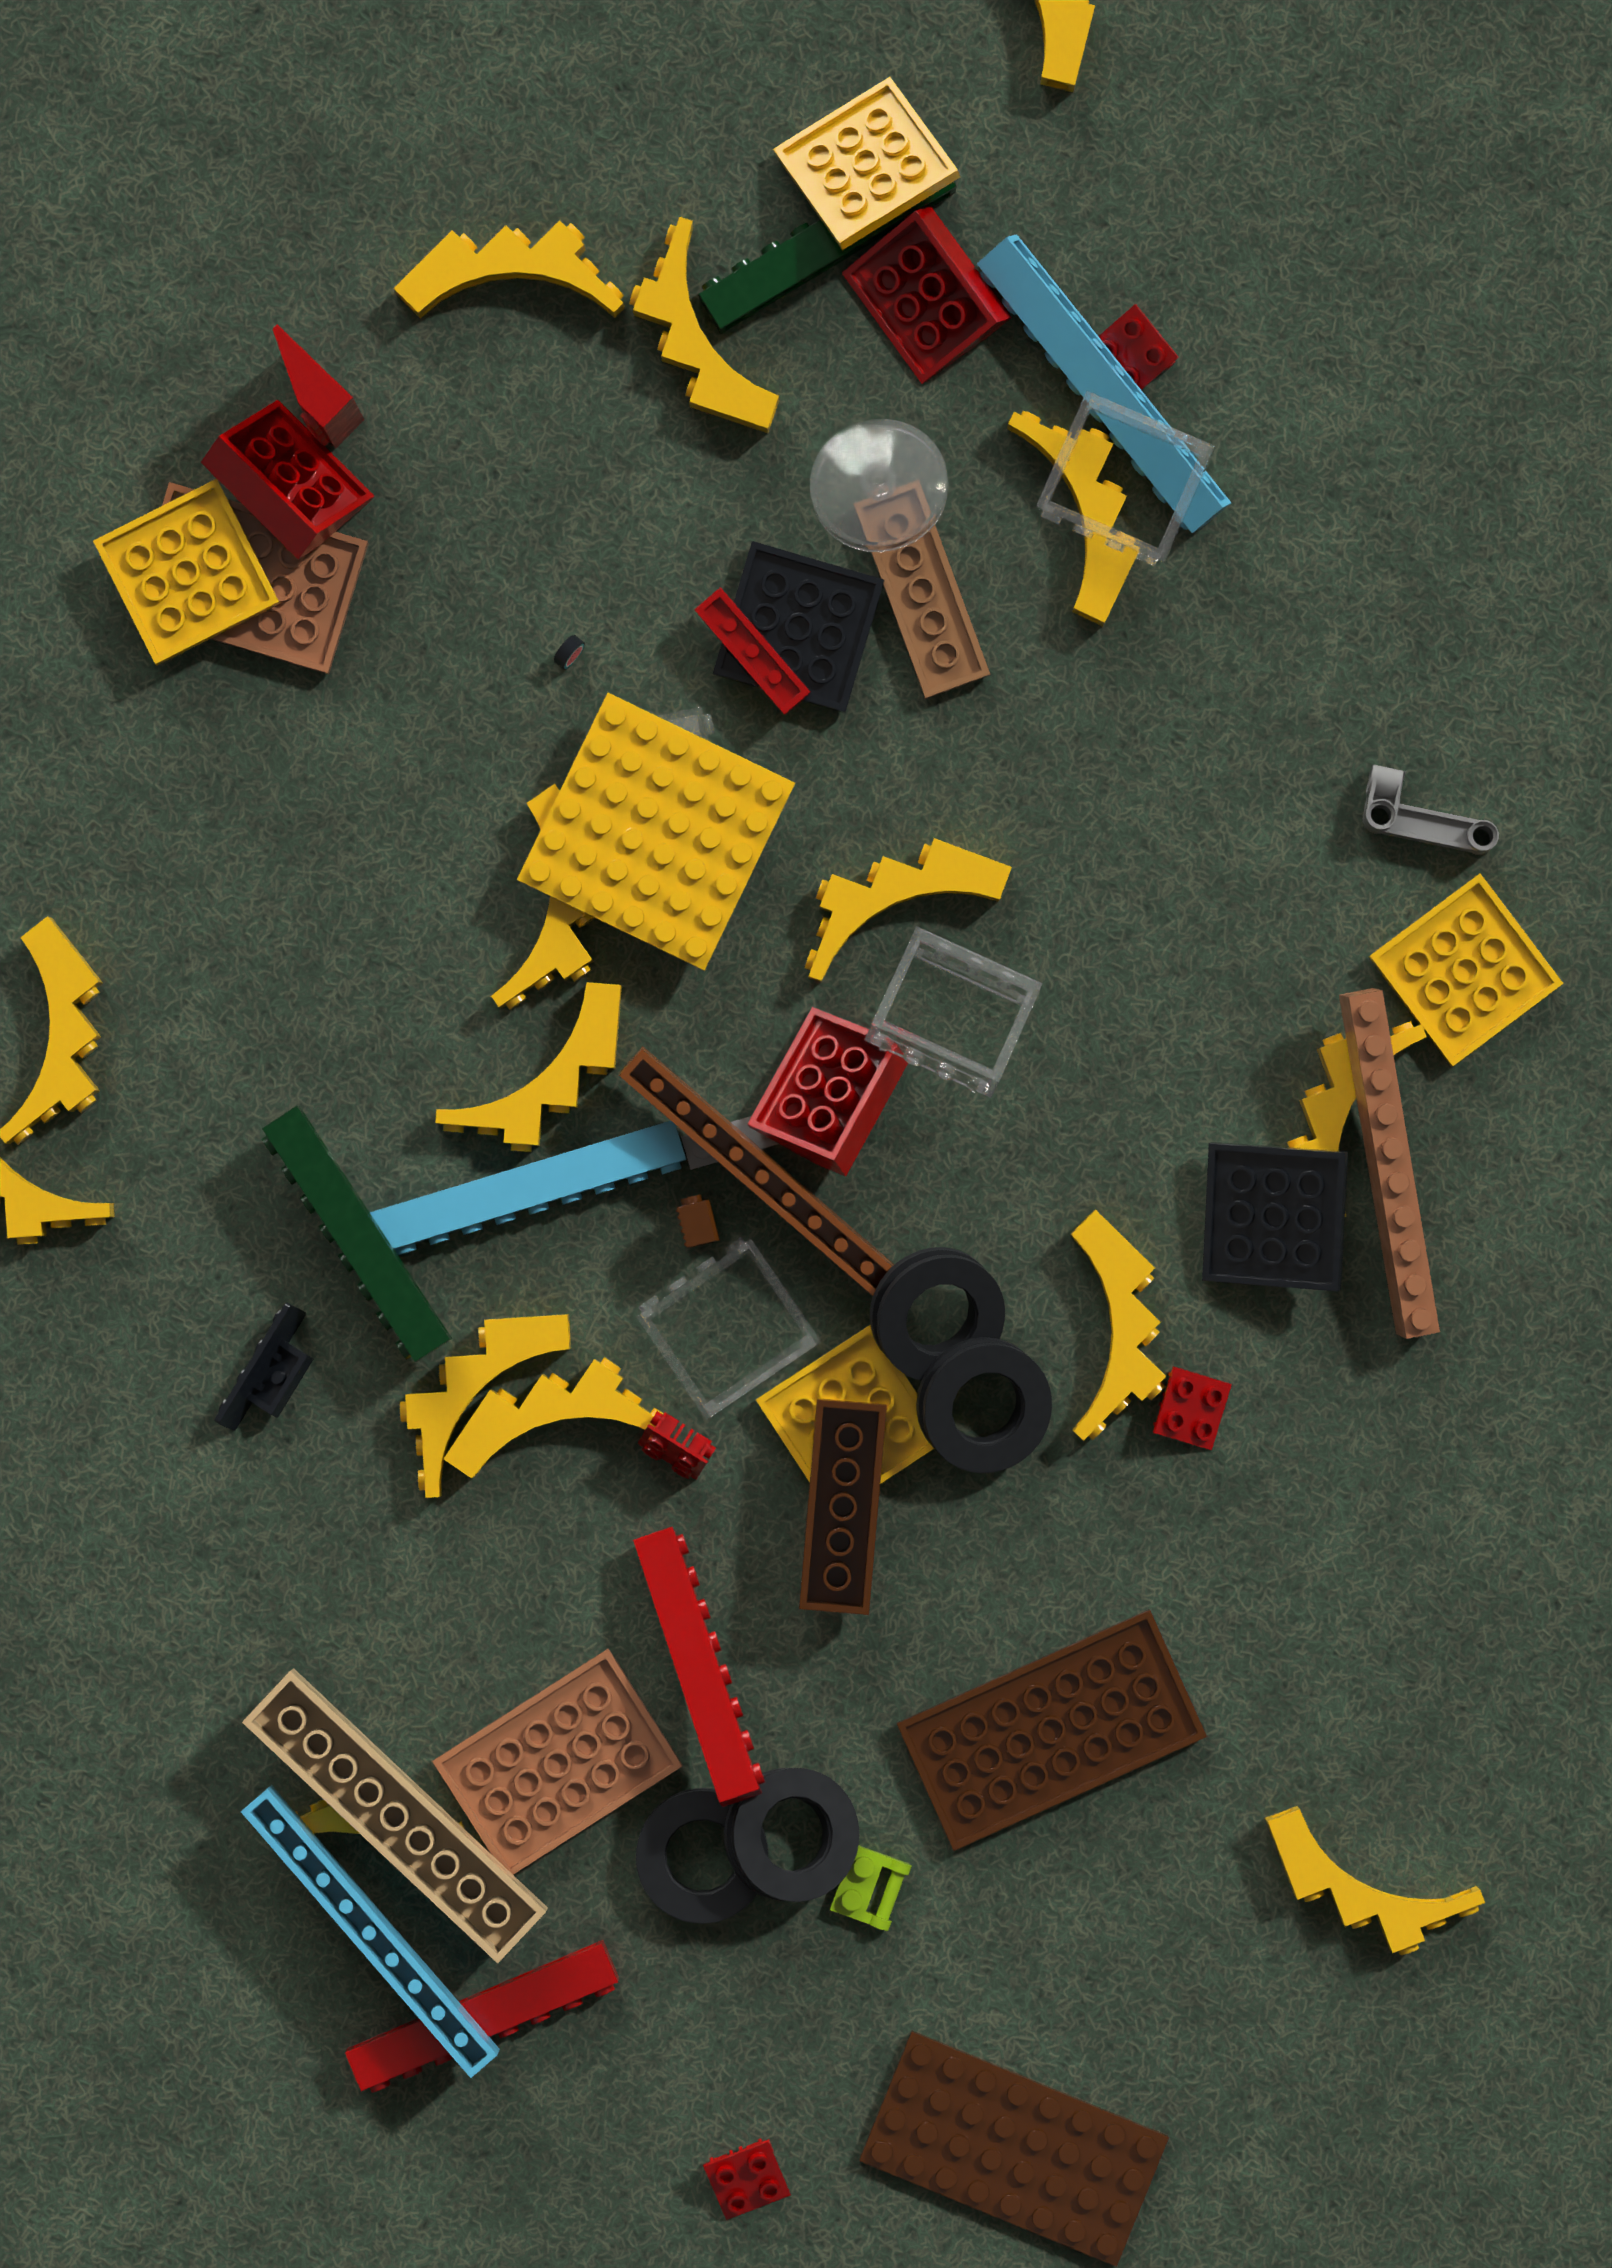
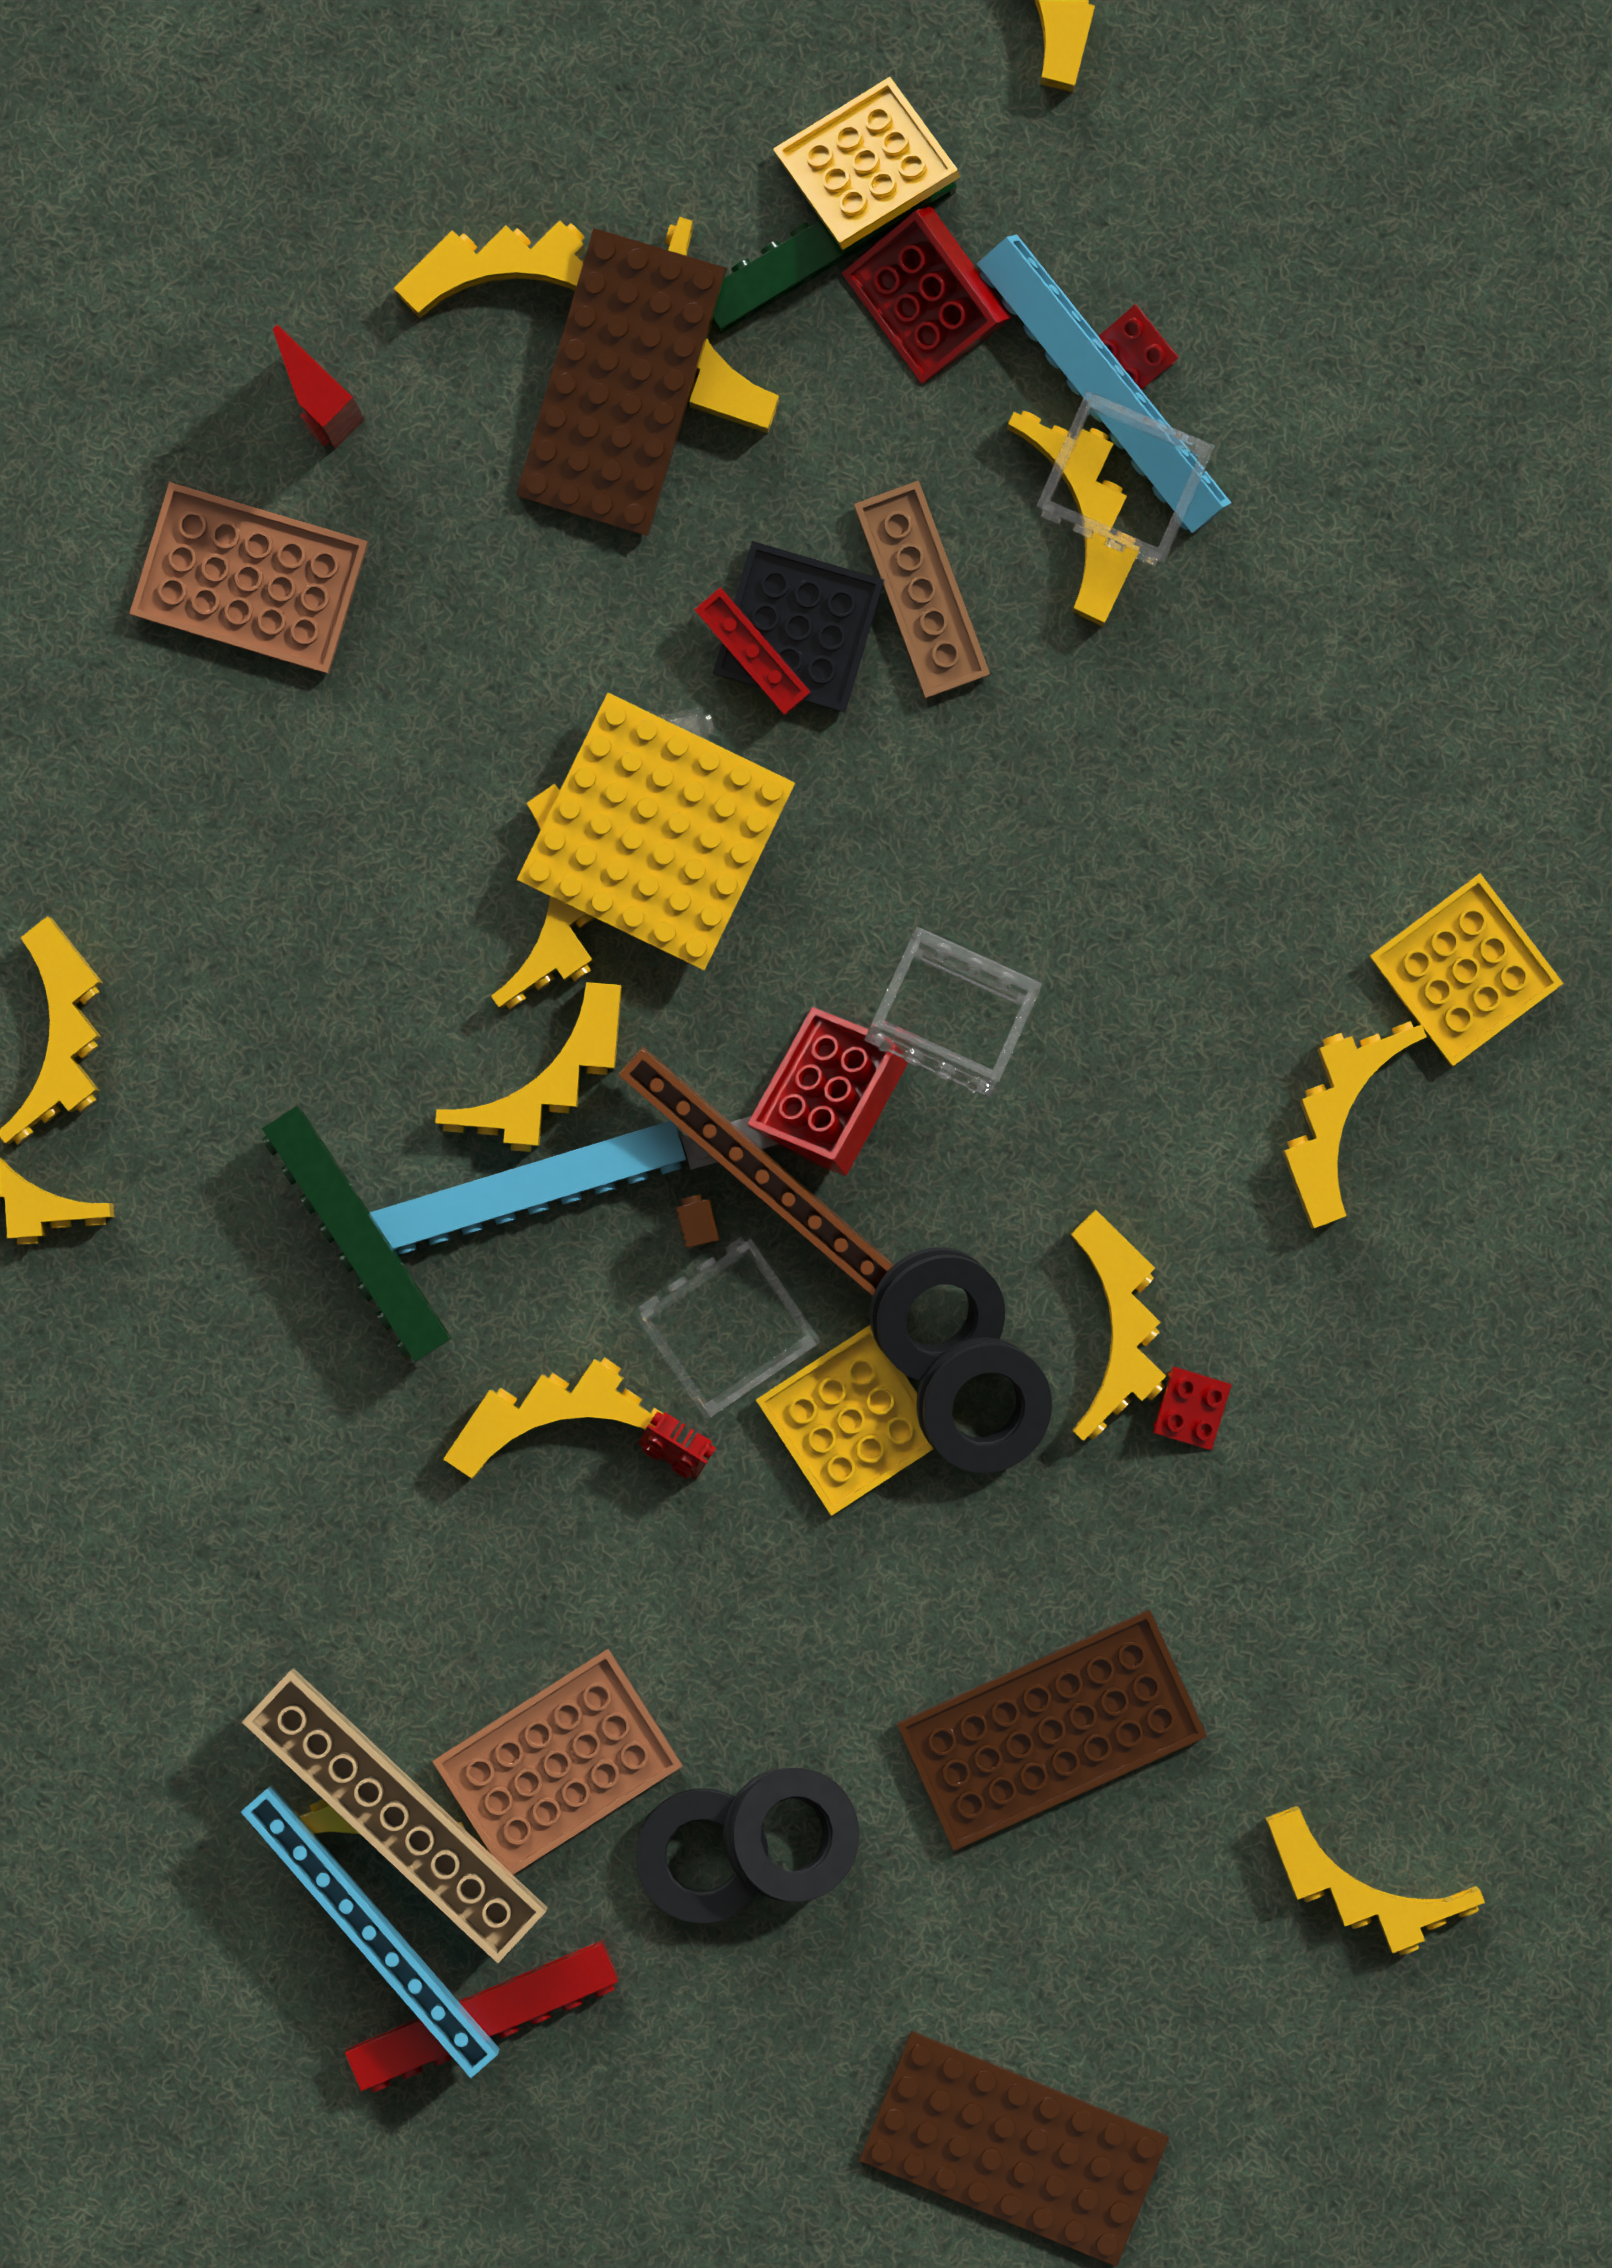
(186, 572): yellow plate -> none
(270, 1373): black bracket -> none
(286, 478): red slope -> none
(437, 1413): yellow arch -> none
(569, 652): black tile -> none
(621, 381): none -> reddish brown plate
(697, 1666): red brick -> none
(746, 2179): red hinge -> none
(842, 1506): reddish brown brick -> none
(852, 905): yellow arch -> none
(858, 1886): lime plate -> none
(879, 485): clear dish -> none
(1275, 1216): black plate -> none
(1389, 1163): nougat brick -> none
(1419, 823): light grey piece -> none

